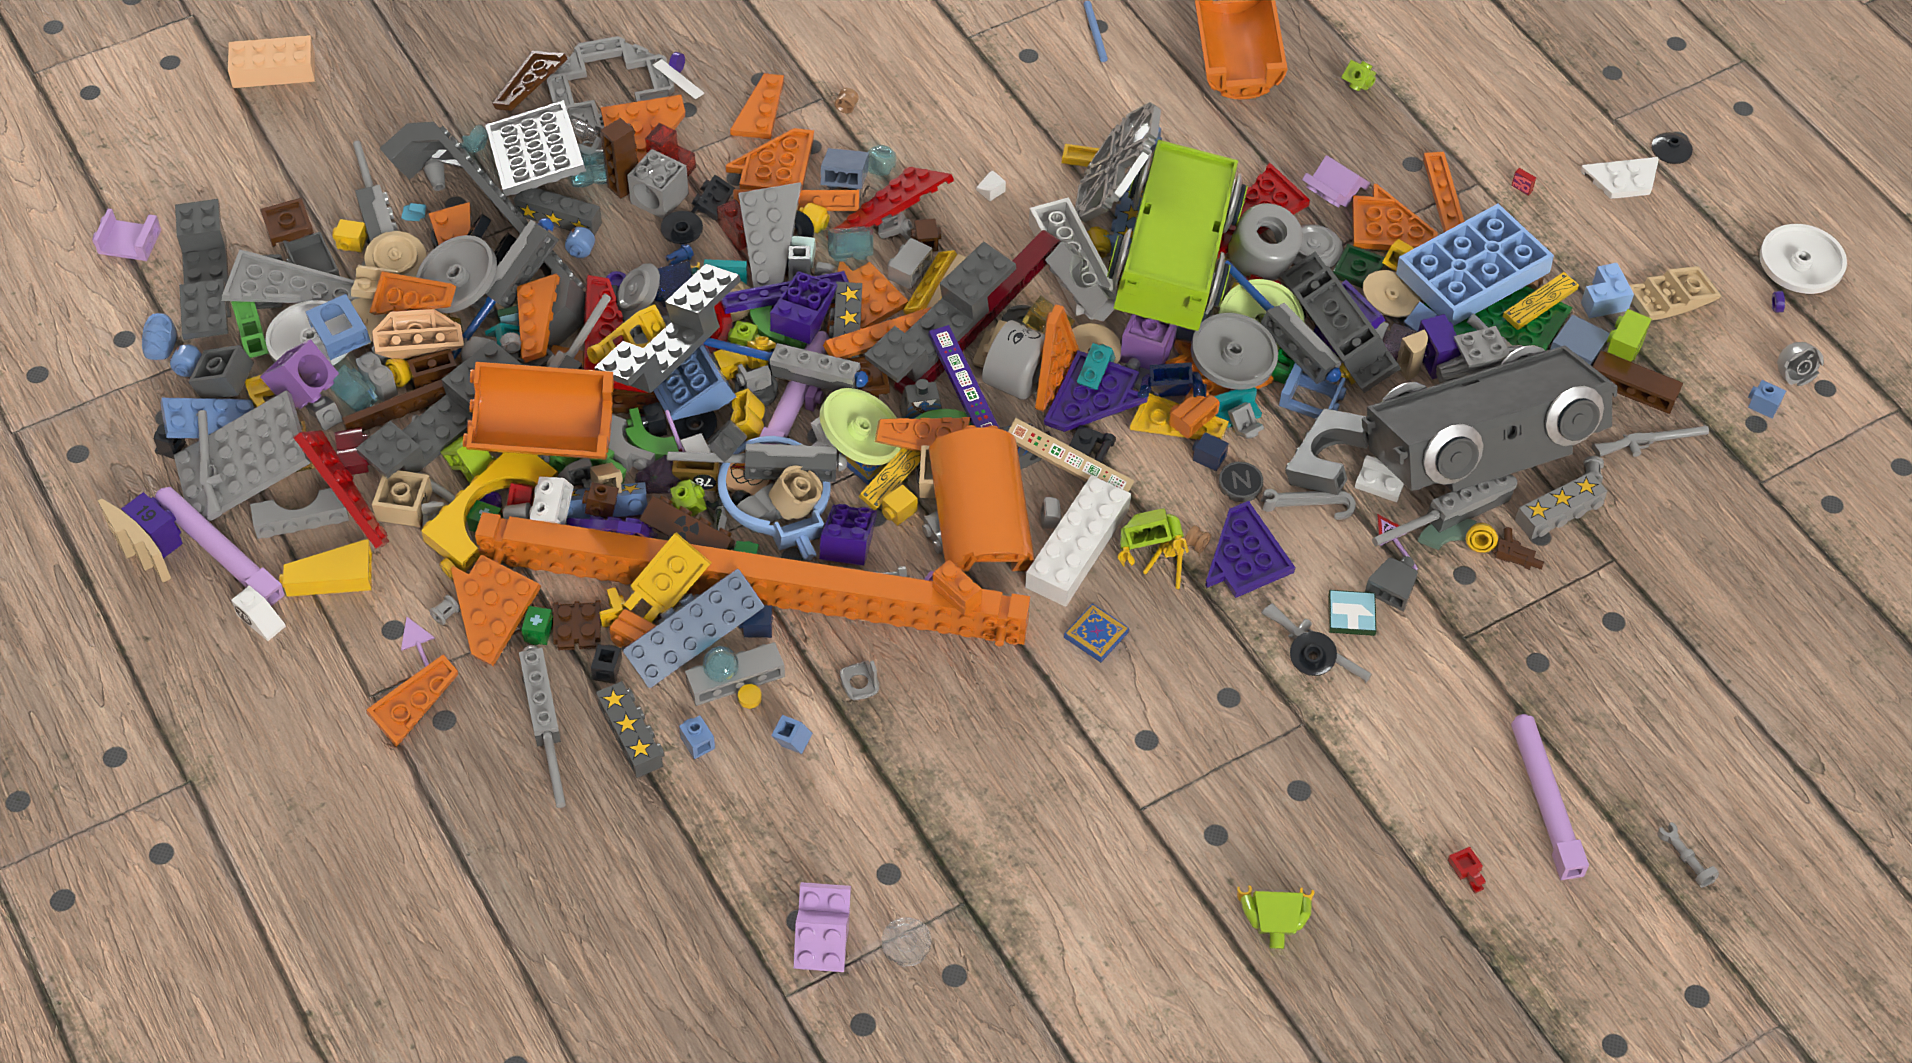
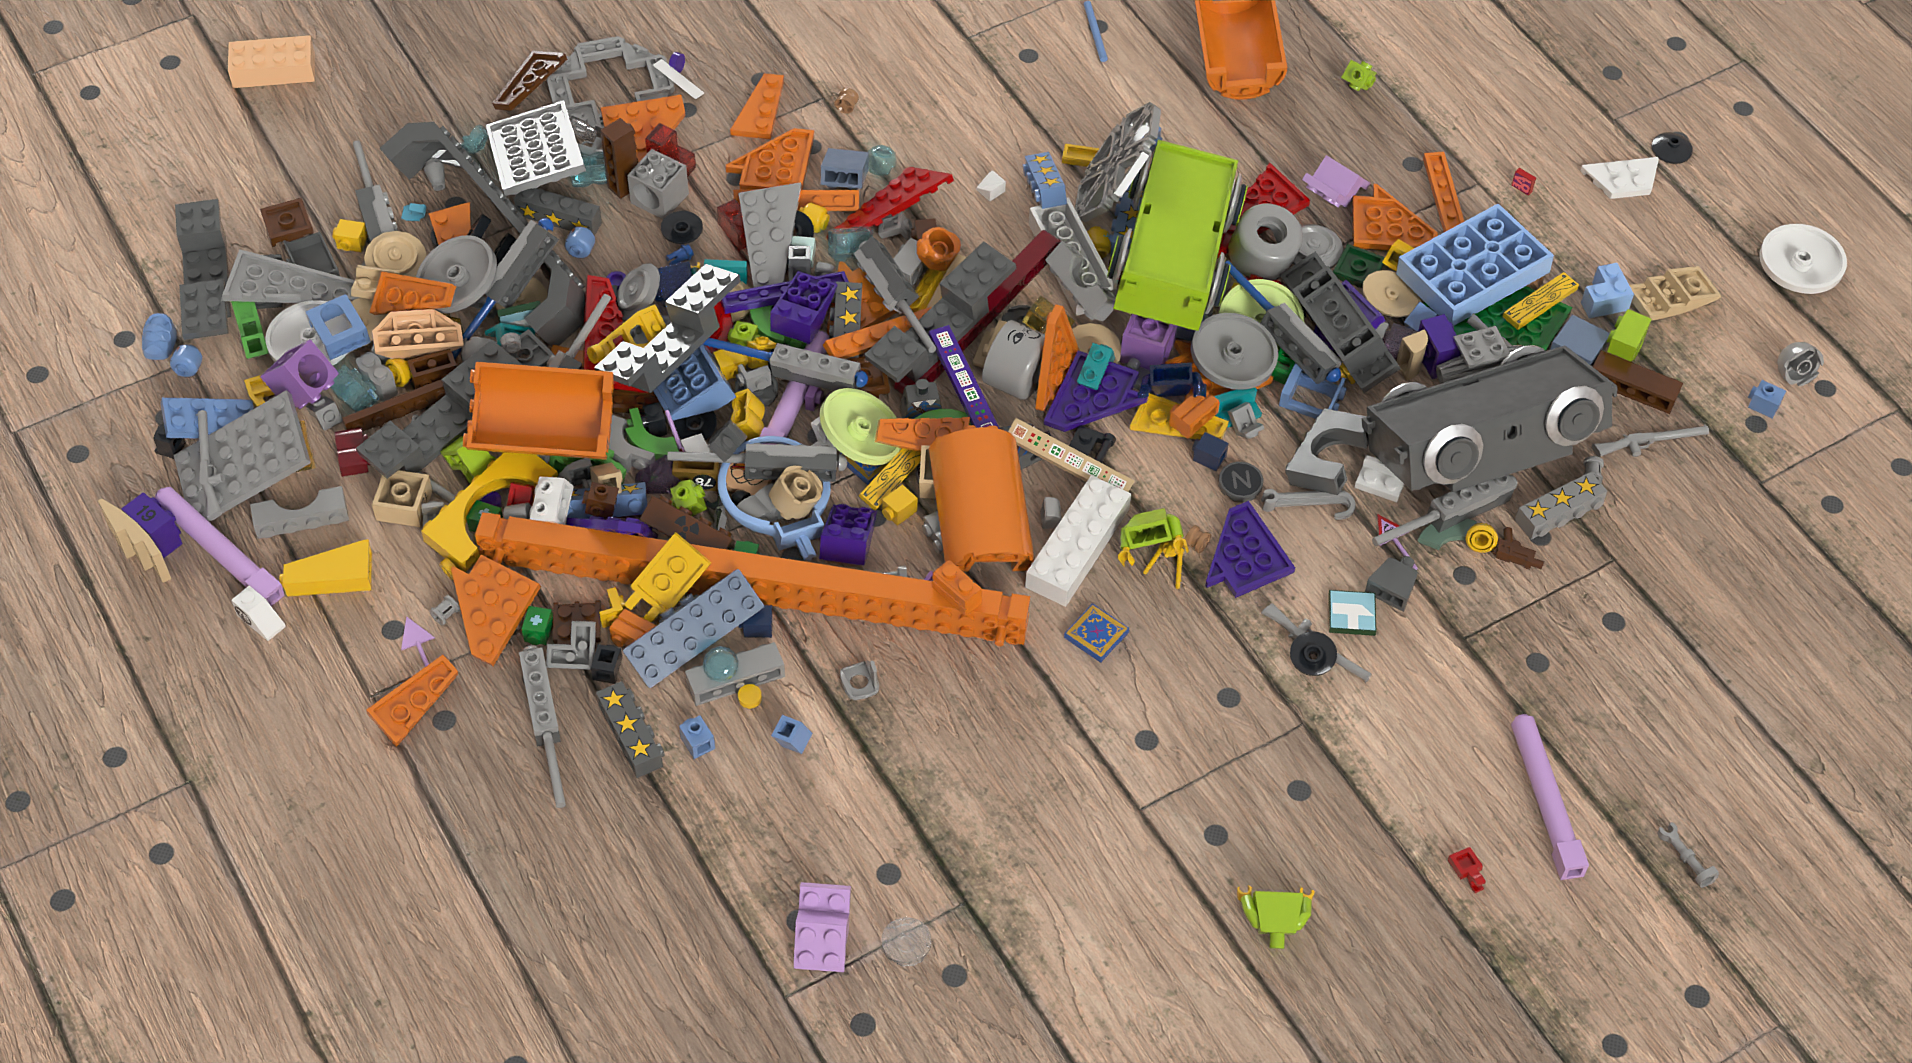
(126, 238): lavender panel -> none
(221, 372): dark grey brick -> none
(341, 482): red wing -> none
(535, 314): orange wing -> none
(580, 652): none -> light grey brick
(714, 194): black bracket -> none
(890, 283): none -> piece
(938, 248): none -> orange piece
(1044, 180): none -> medium blue brick
(1778, 301): dark purple tile -> none

